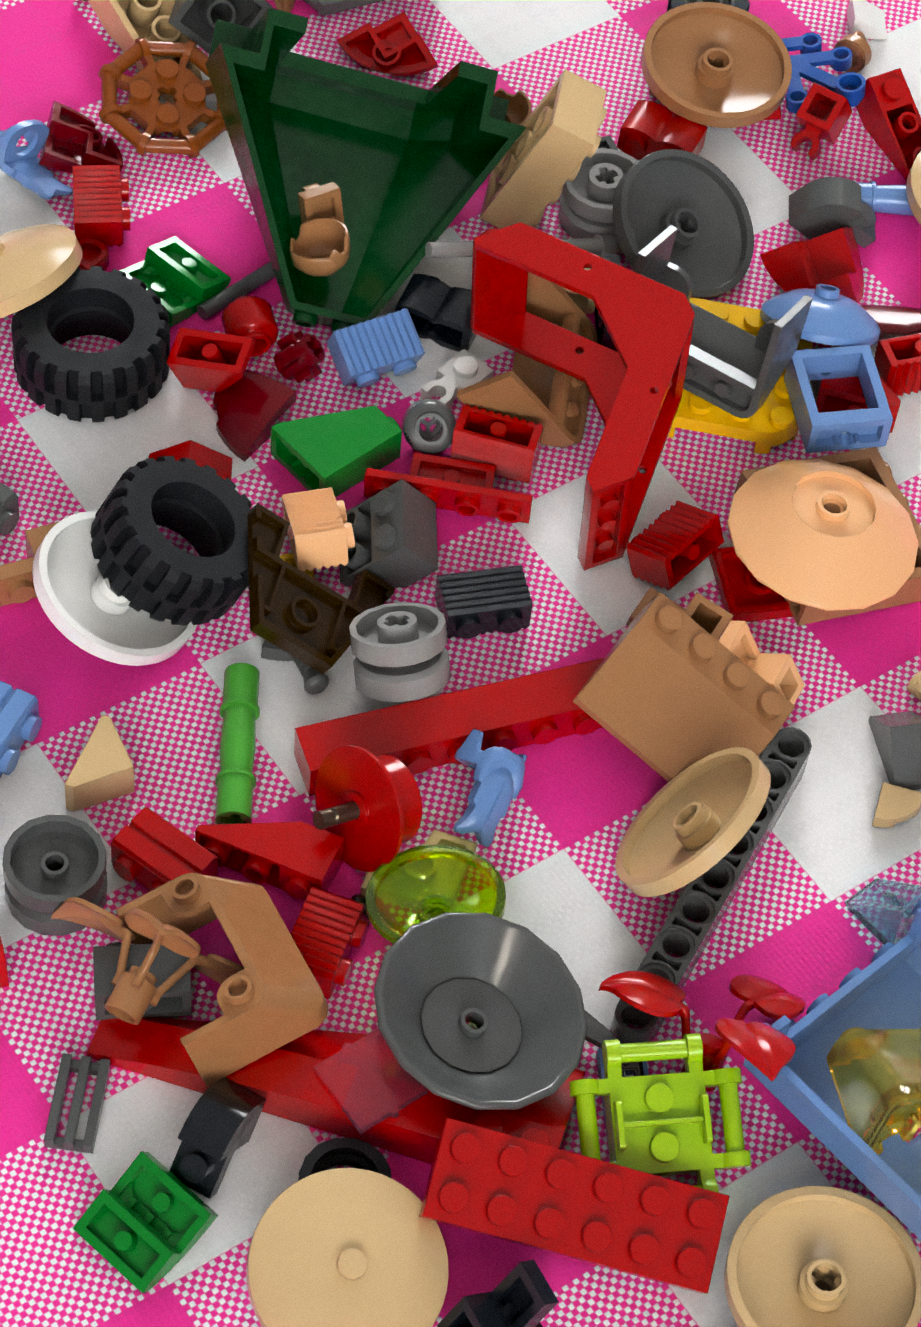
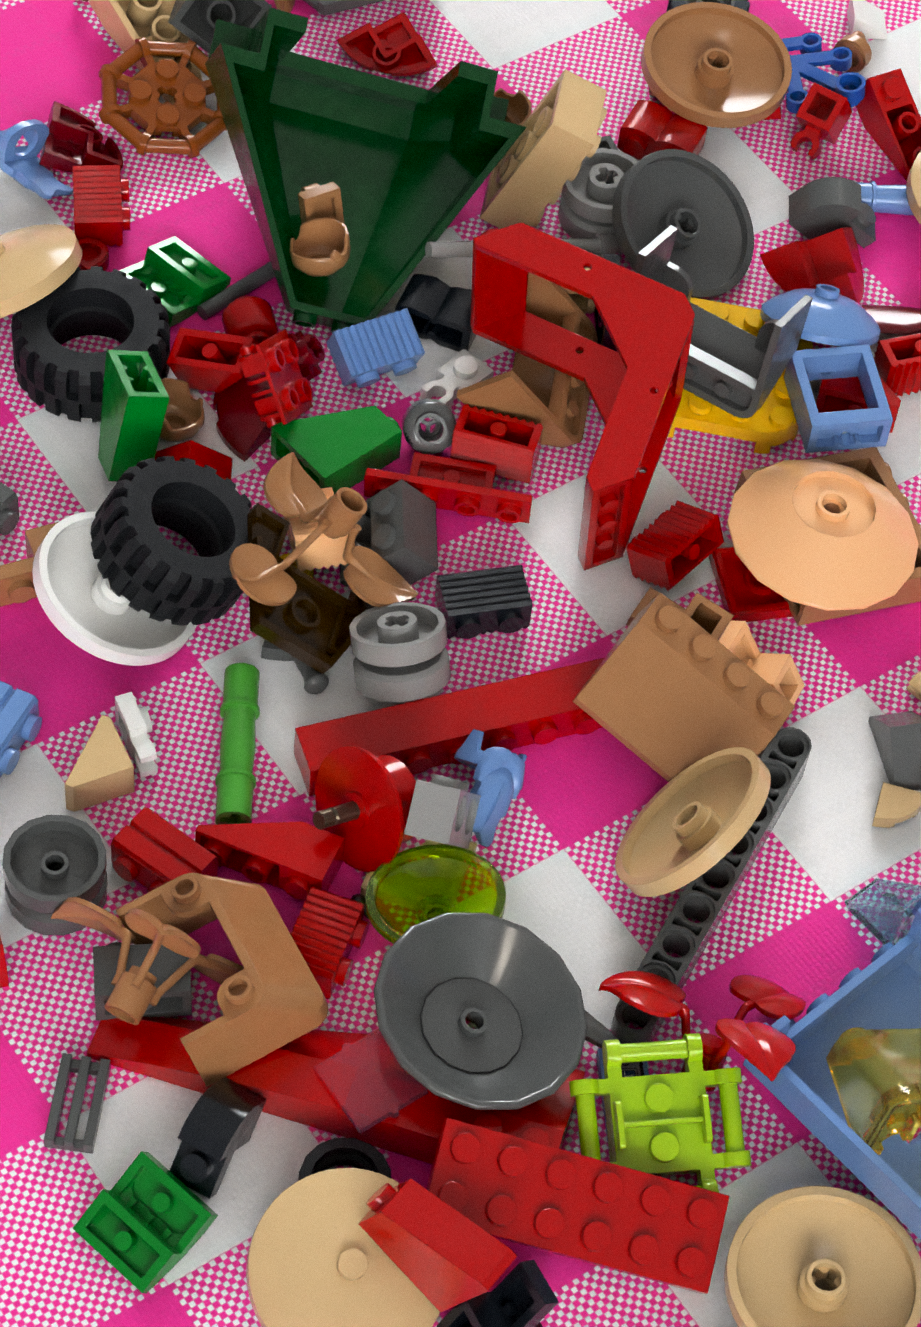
(131, 411): none -> green slope
(134, 725): none -> white plate
(183, 414): none -> medium nougat hair
(289, 389): none -> red hinge
(295, 495): none -> medium nougat plant
(434, 1244): none -> red slope
(443, 811): none -> light grey brick

